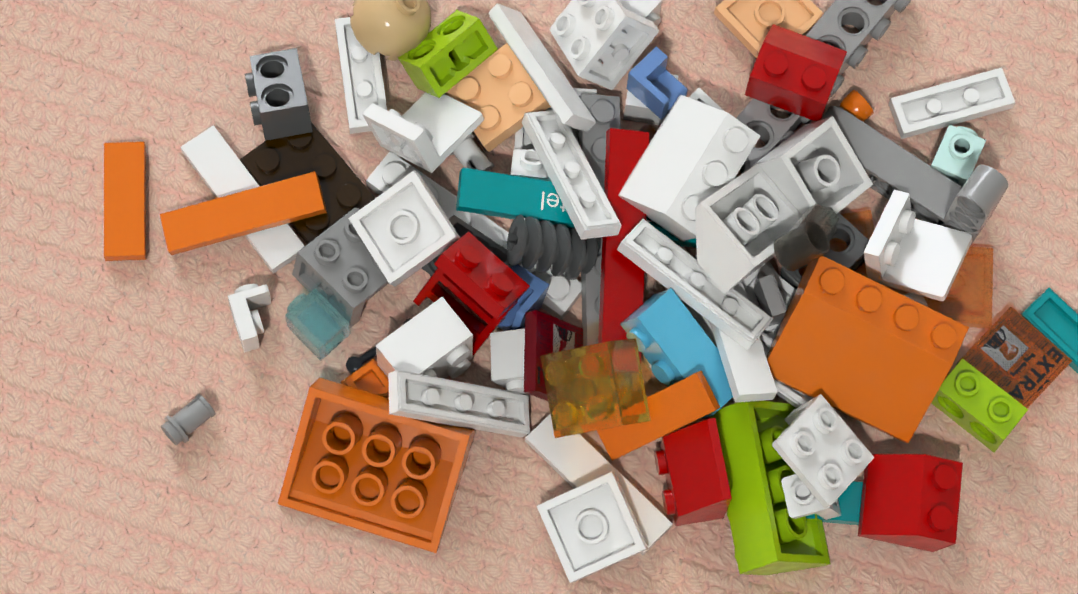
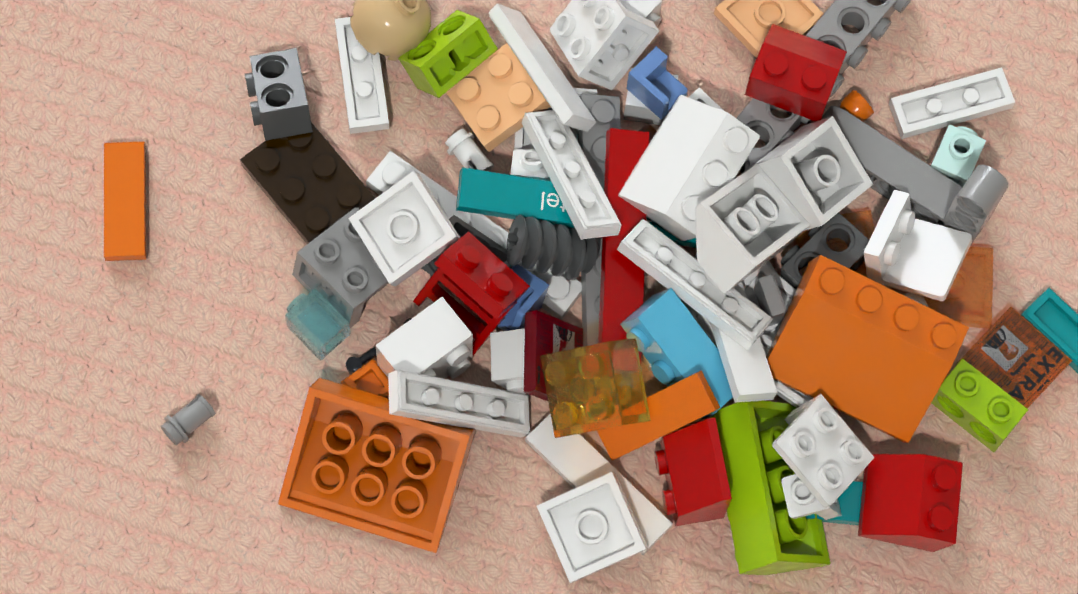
(227, 175): white tile -> none
(243, 213): orange tile -> none
(249, 322): white bracket -> none
(426, 130): white bracket -> none
(807, 238): clear smoke piece -> none

